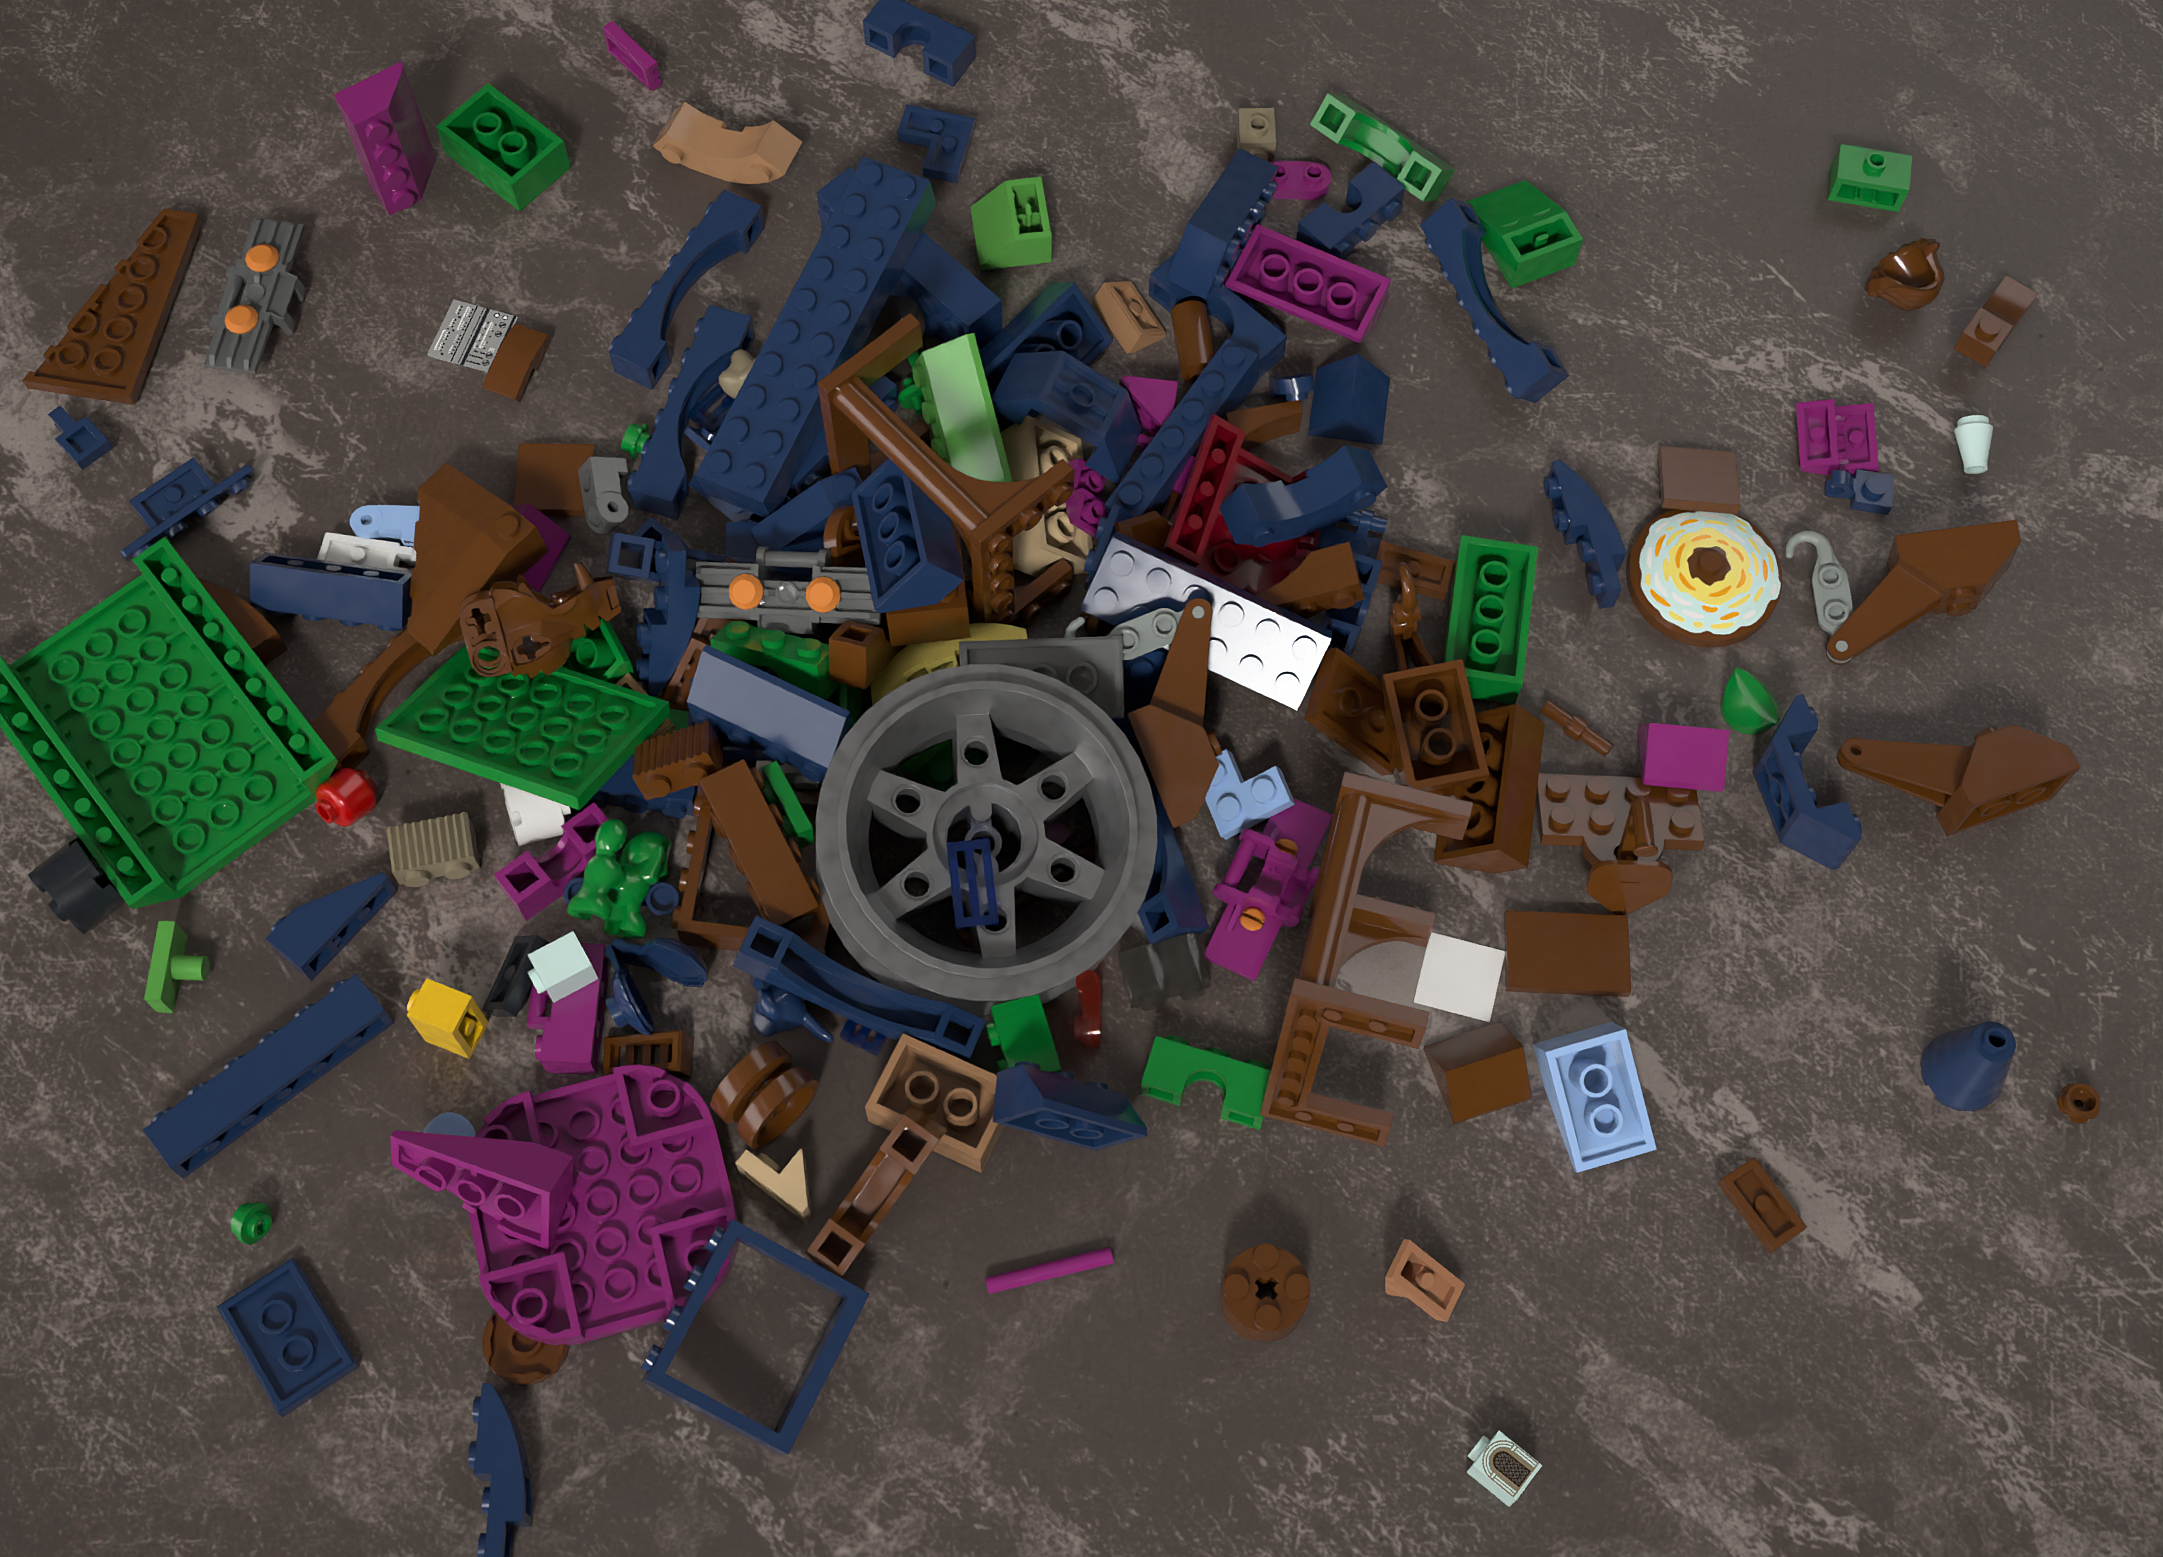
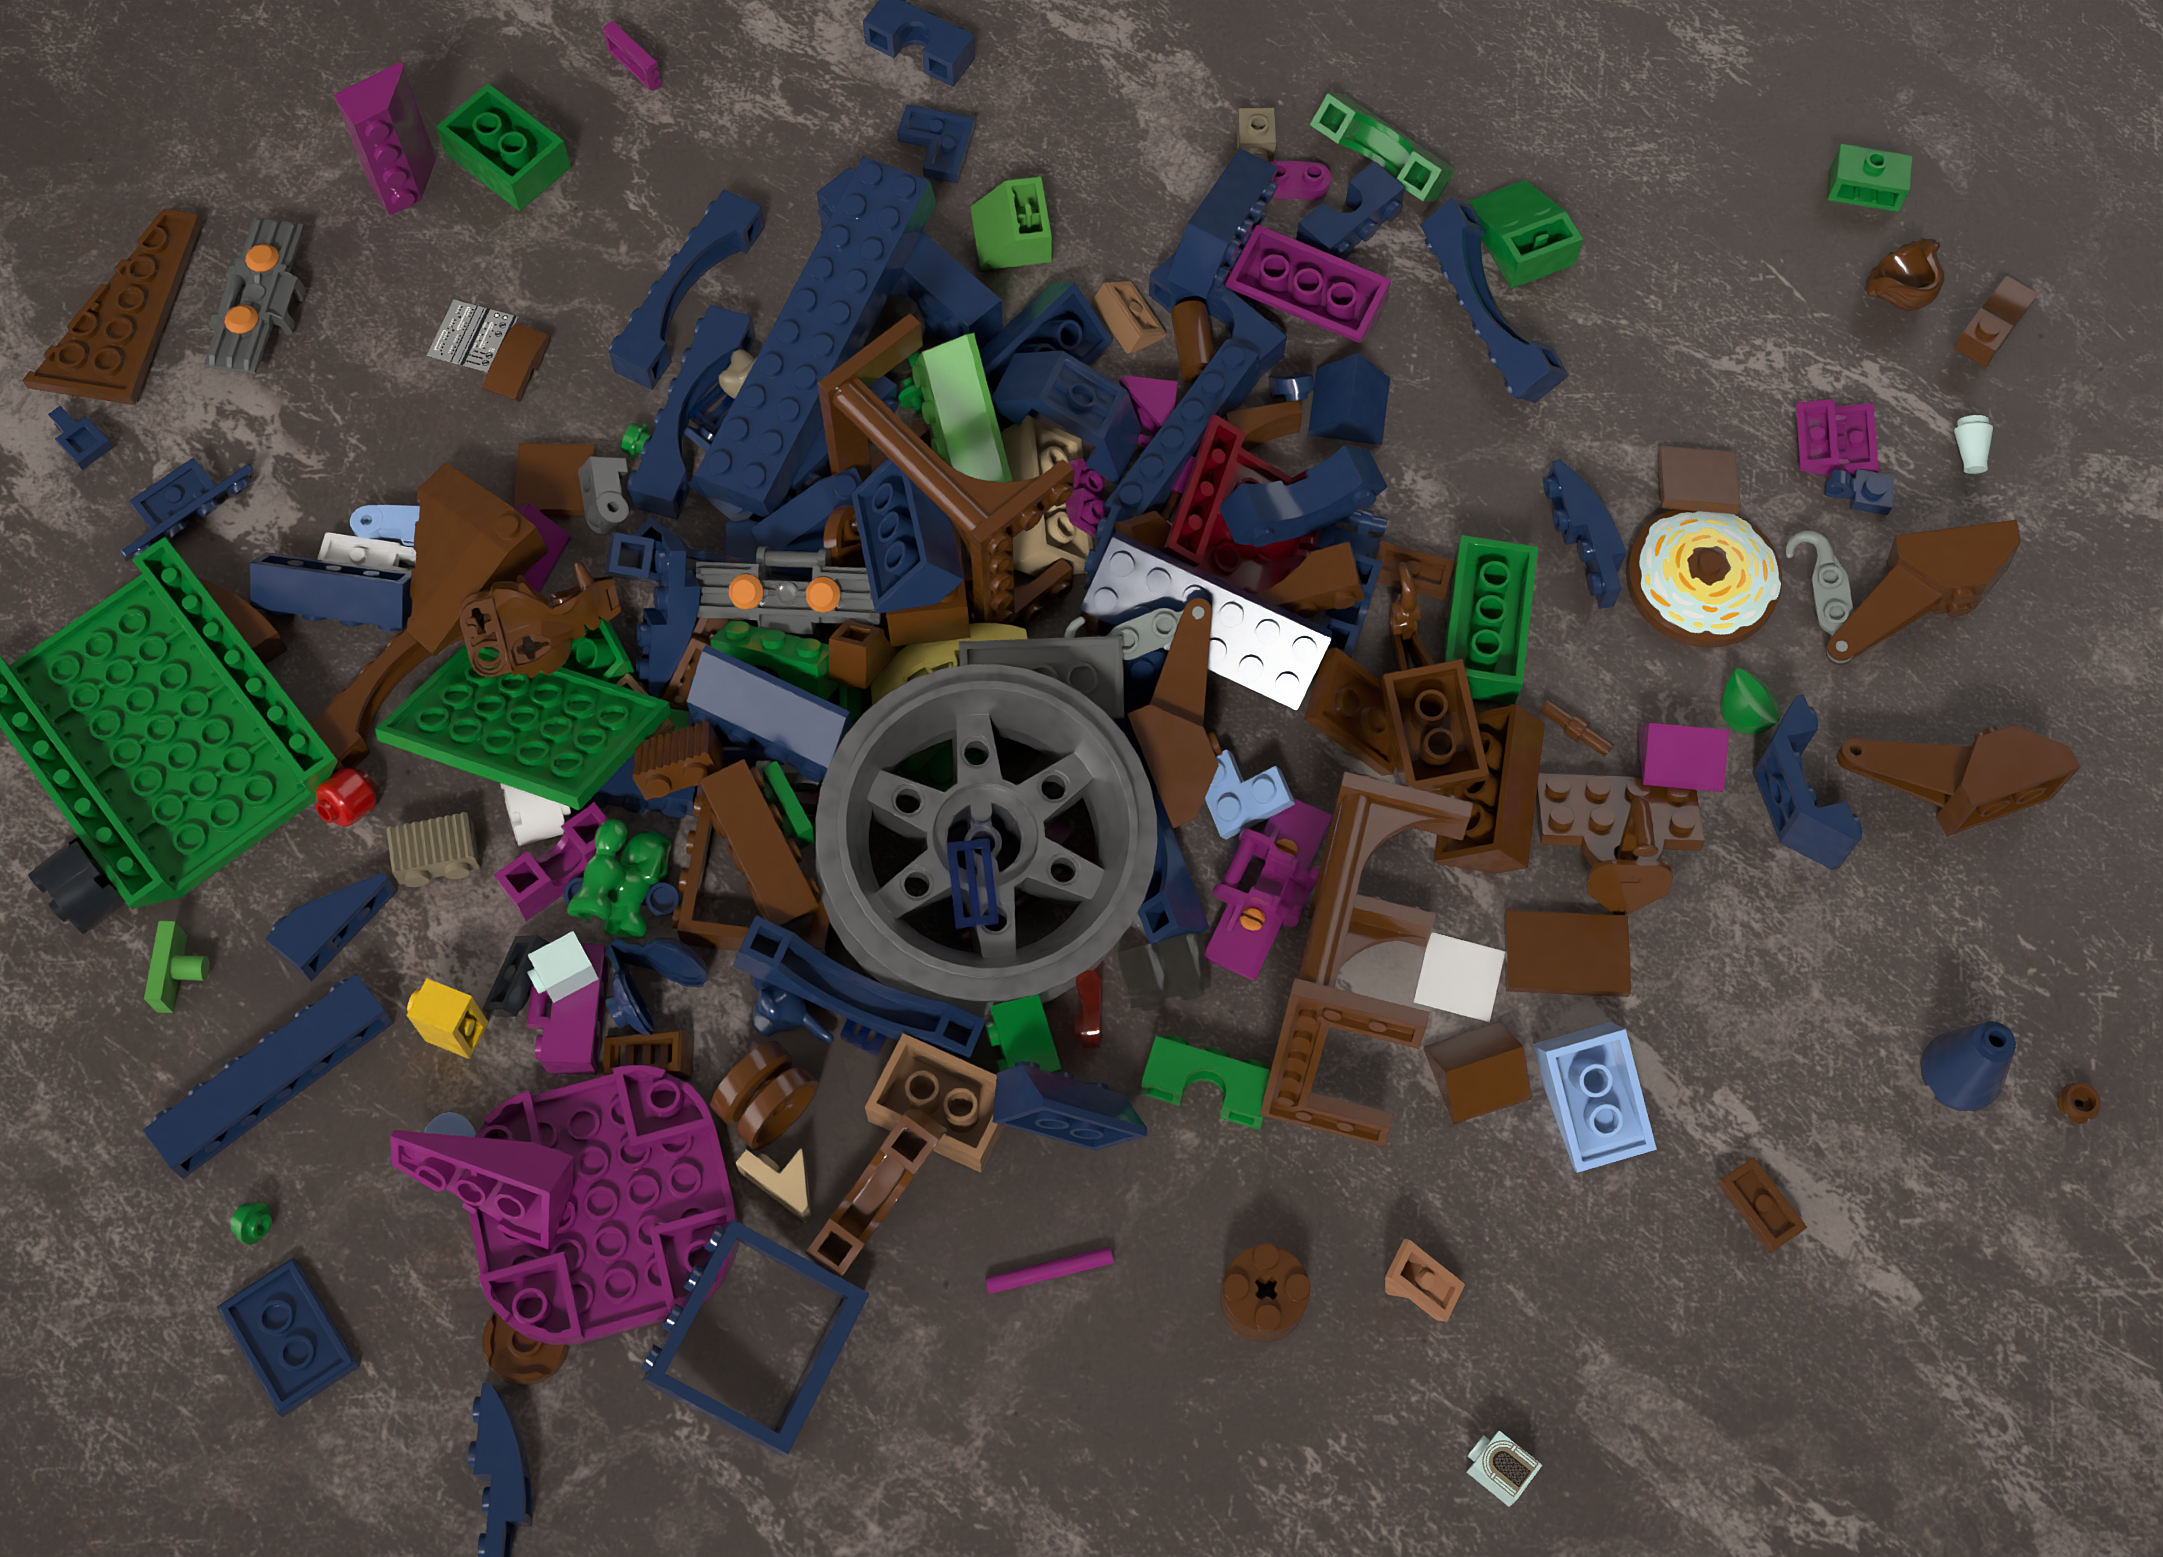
(742, 157): medium nougat brick -> none

